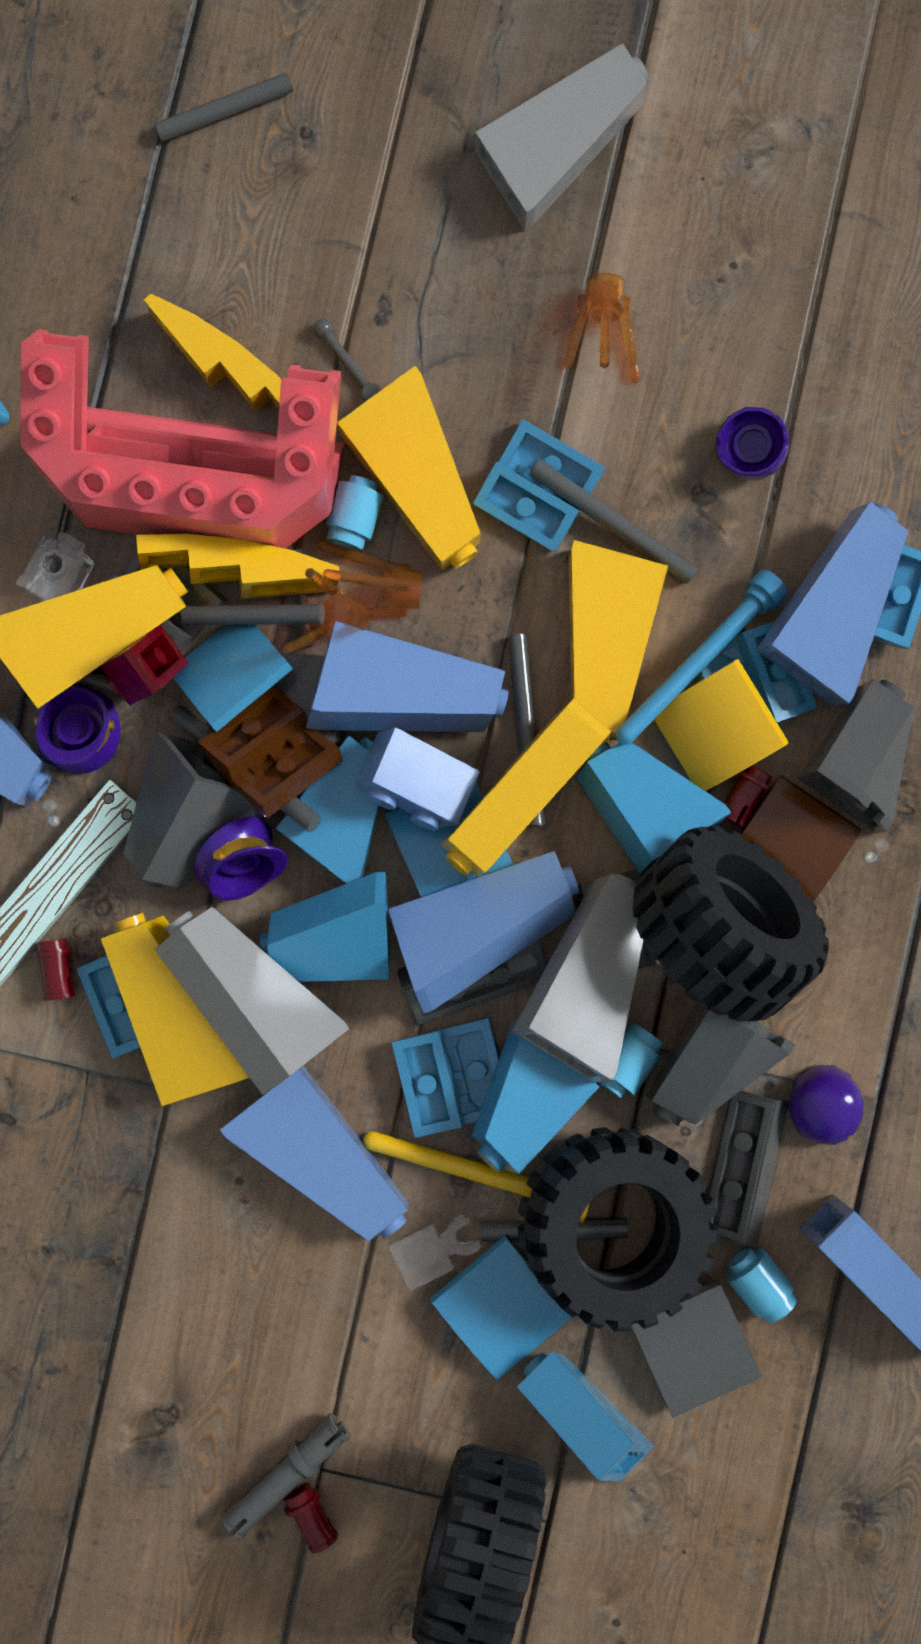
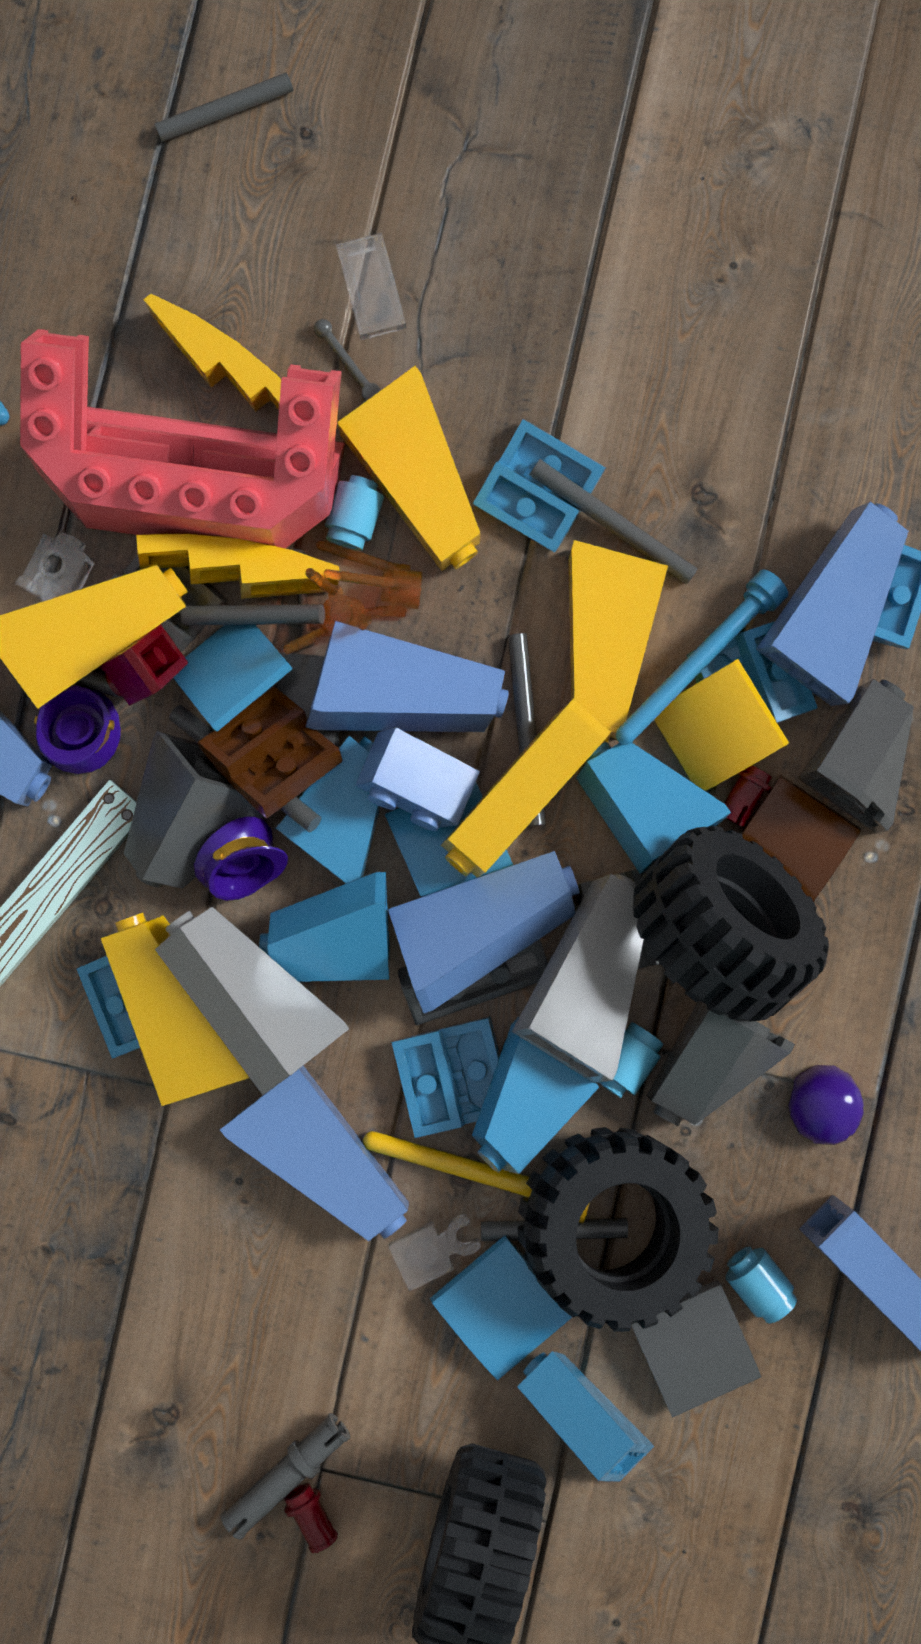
(55, 969): dark red pin -> none
(371, 286): none -> clear tile
(559, 132): light grey slope -> none
(605, 304): clear orange plant -> none
(746, 1165): dark grey slope -> none
(752, 443): dark purple hair -> none

